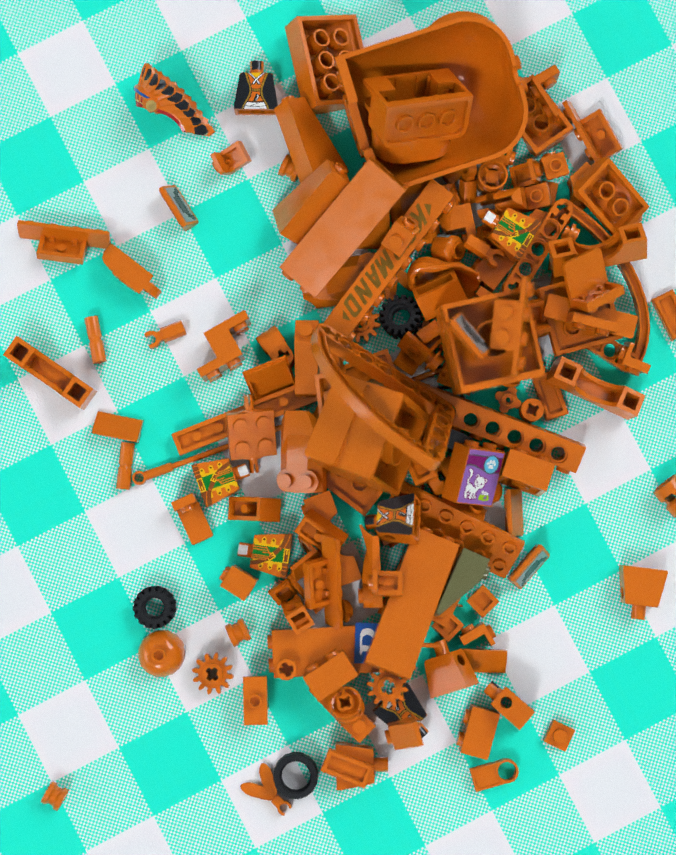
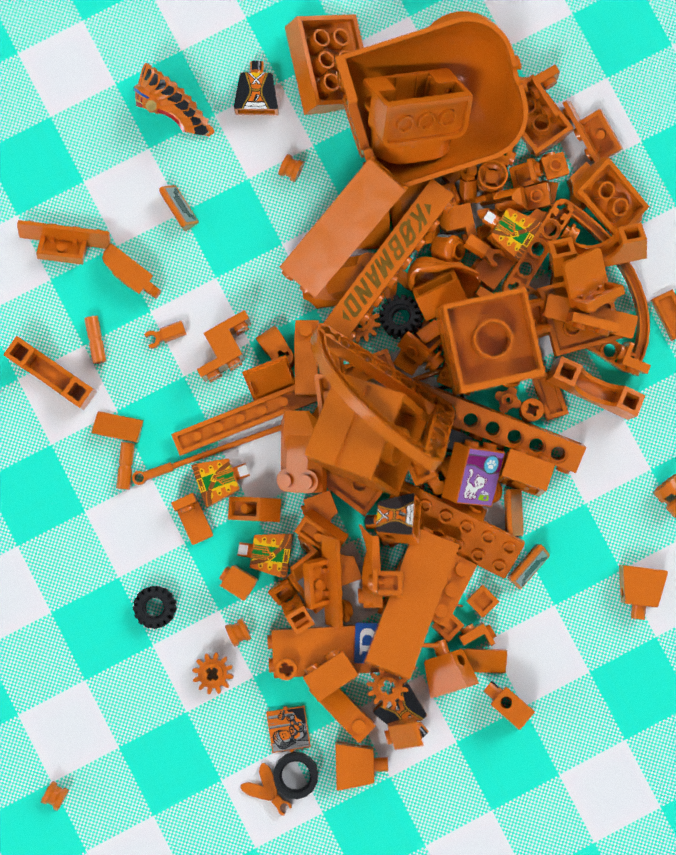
(161, 653): orange cylinder -> none
(230, 159): orange bracket -> none
(251, 433): orange plate -> none
(255, 700): orange brick -> none
(288, 729): none -> piece
(305, 136): orange slope -> none
(310, 200): orange slope -> none
(346, 705): orange wheel -> none
(346, 768): orange tile -> none
(400, 235): orange bracket -> none
(465, 574): olive slope -> none
(469, 336): orange slope -> none
(478, 731): orange brick -> none
(487, 776): orange piece -> none
(510, 325): orange bracket -> none
(558, 735): orange plate -> none

